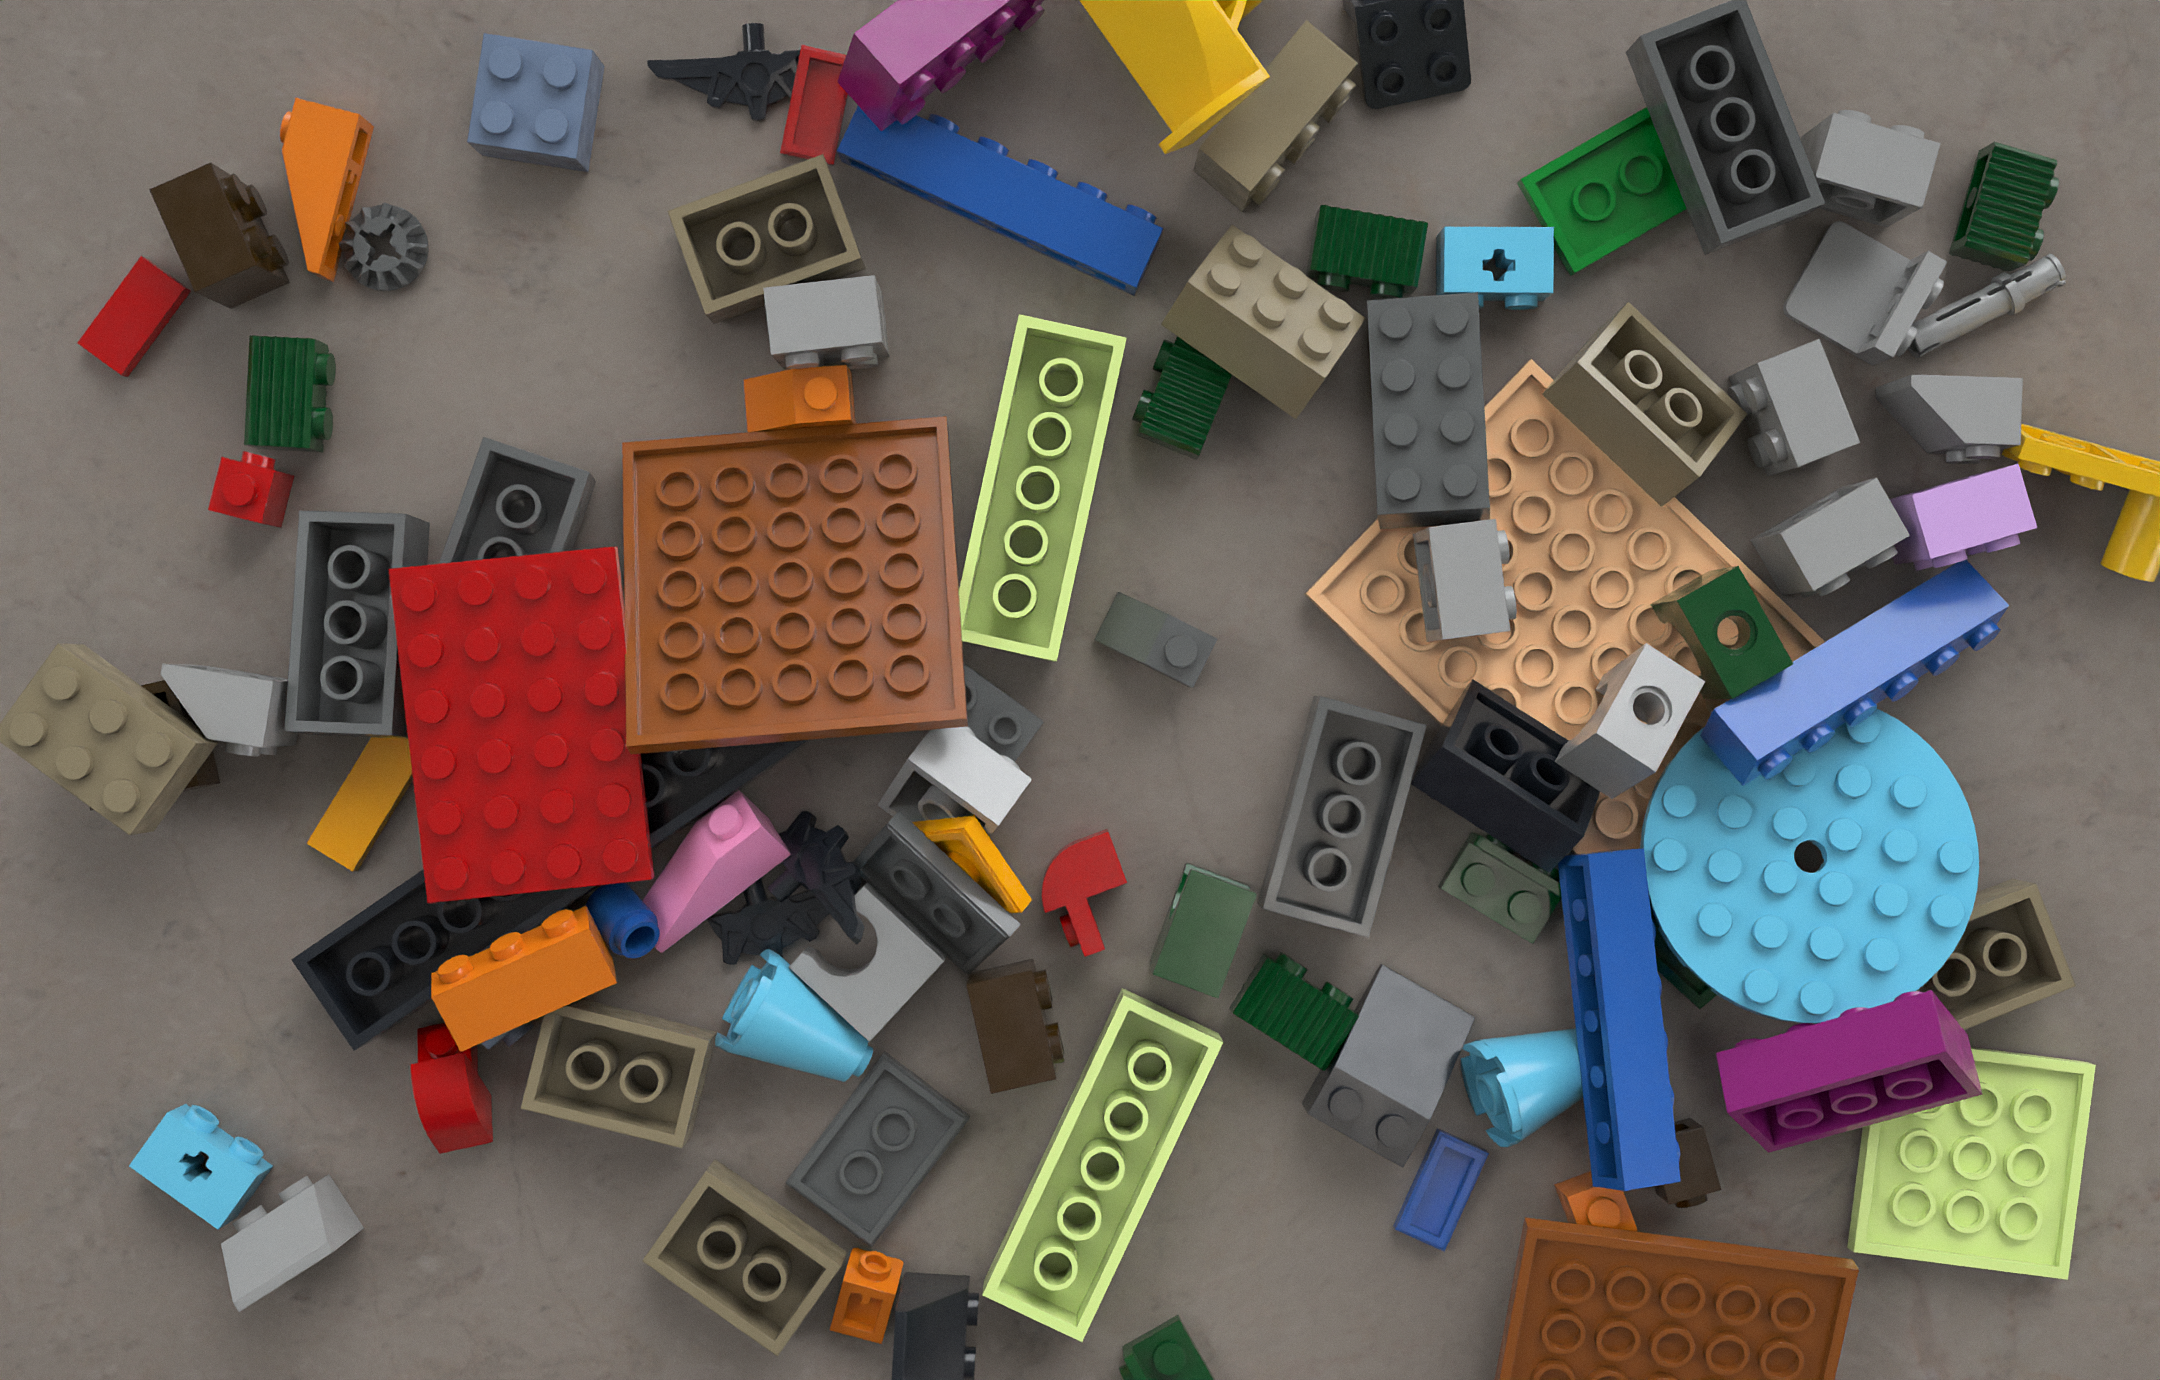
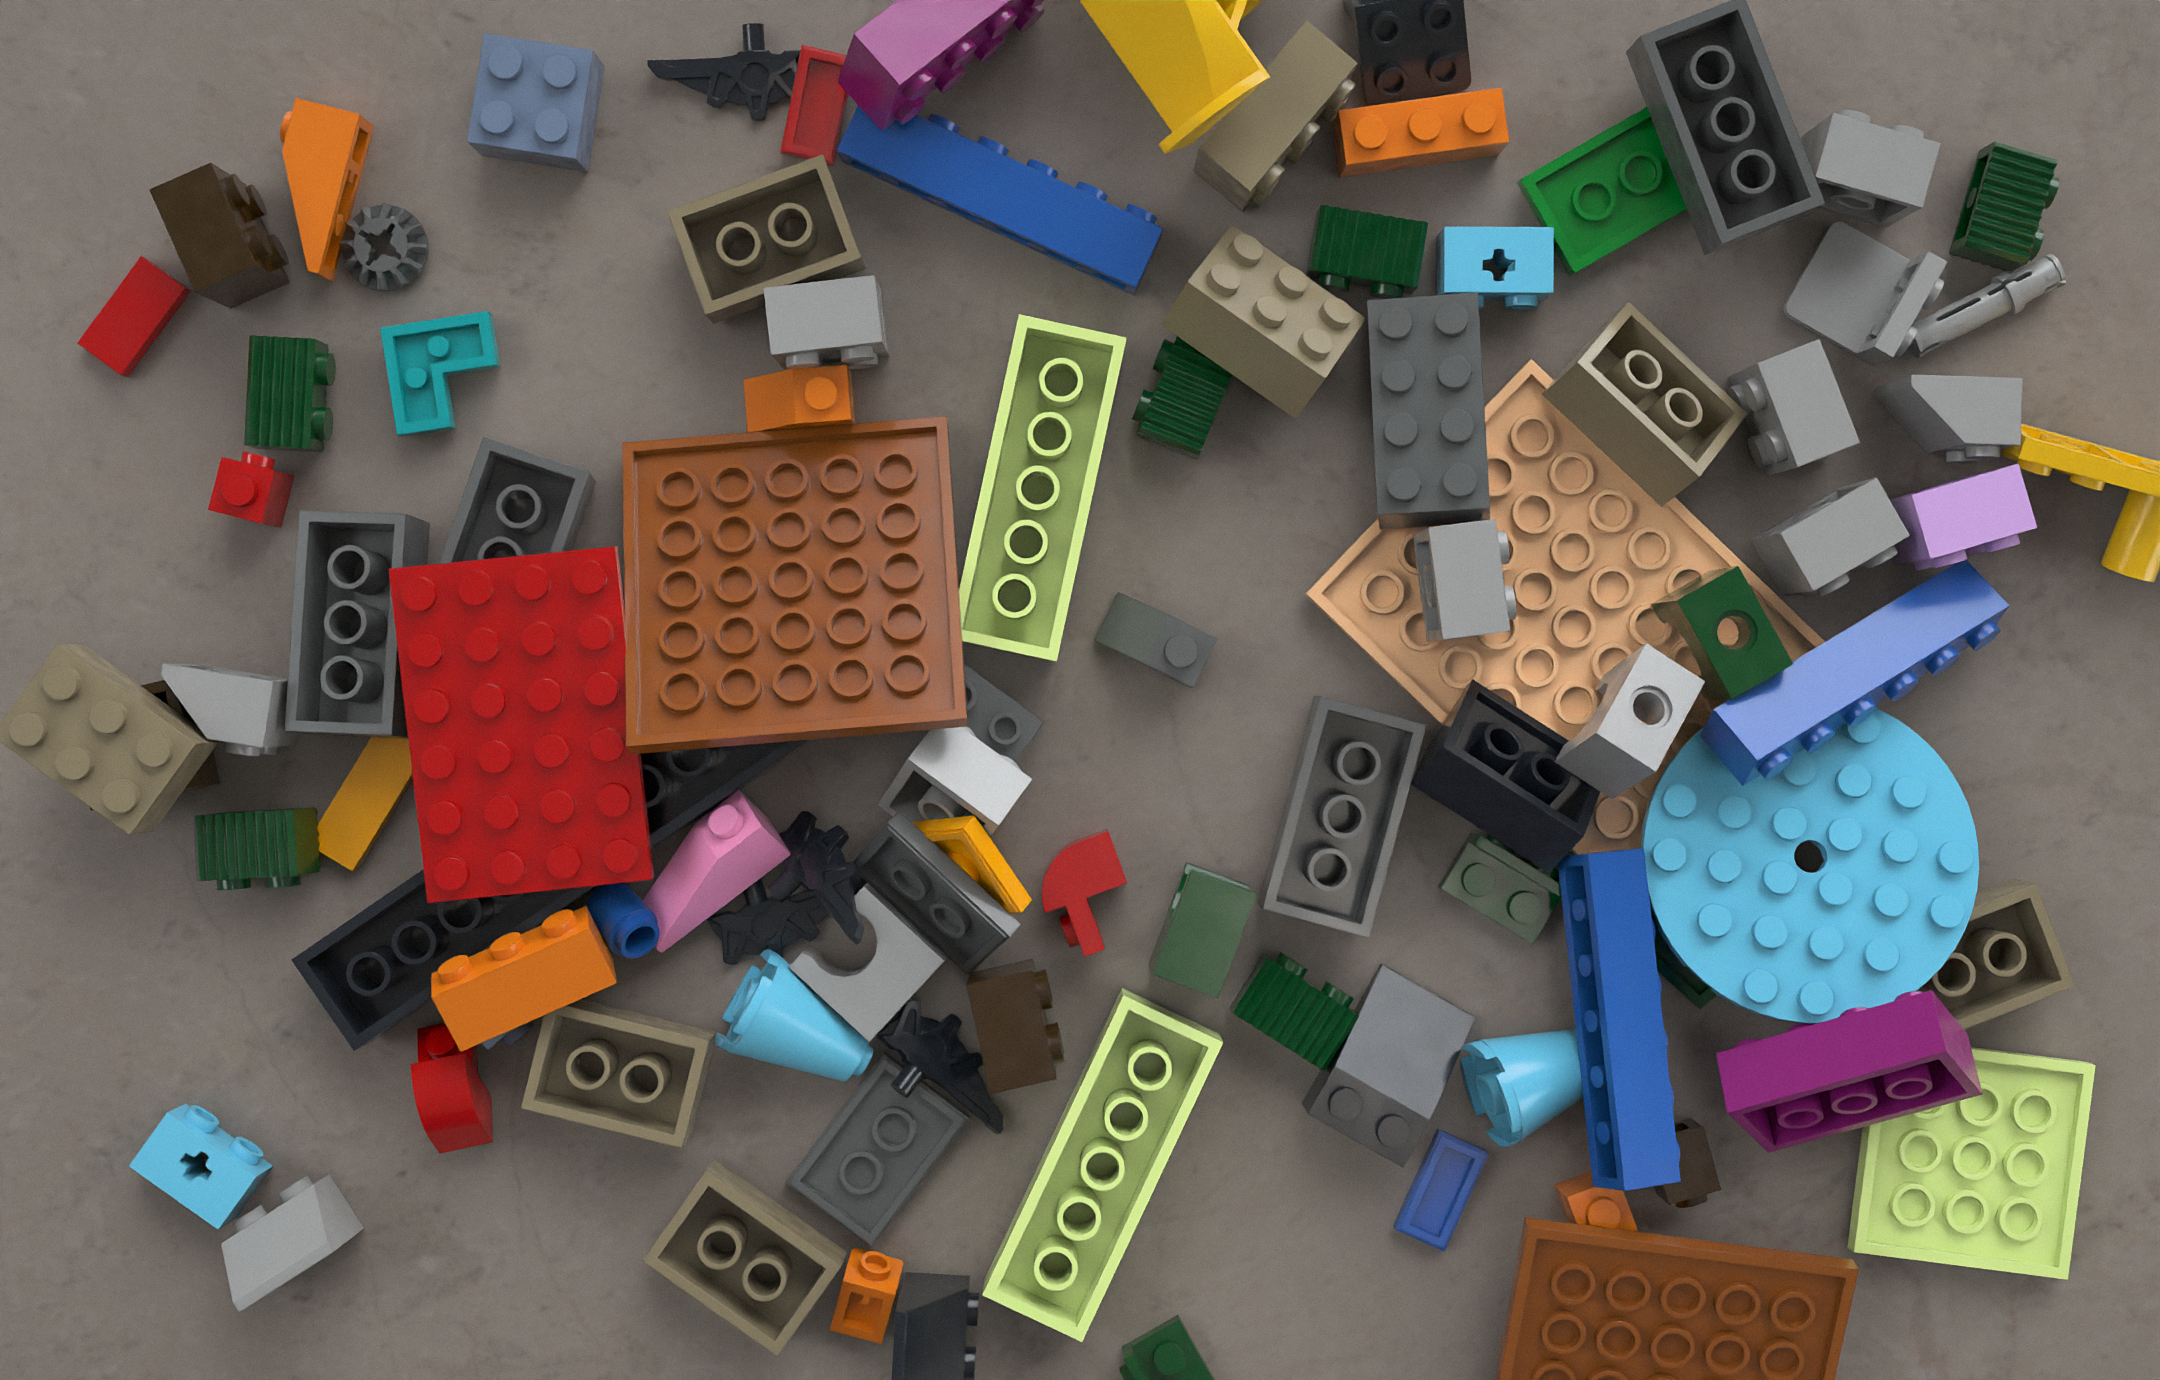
(256, 845): none -> dark green brick
(421, 359): none -> teal plate
(937, 1054): none -> black piece
(1420, 132): none -> orange brick

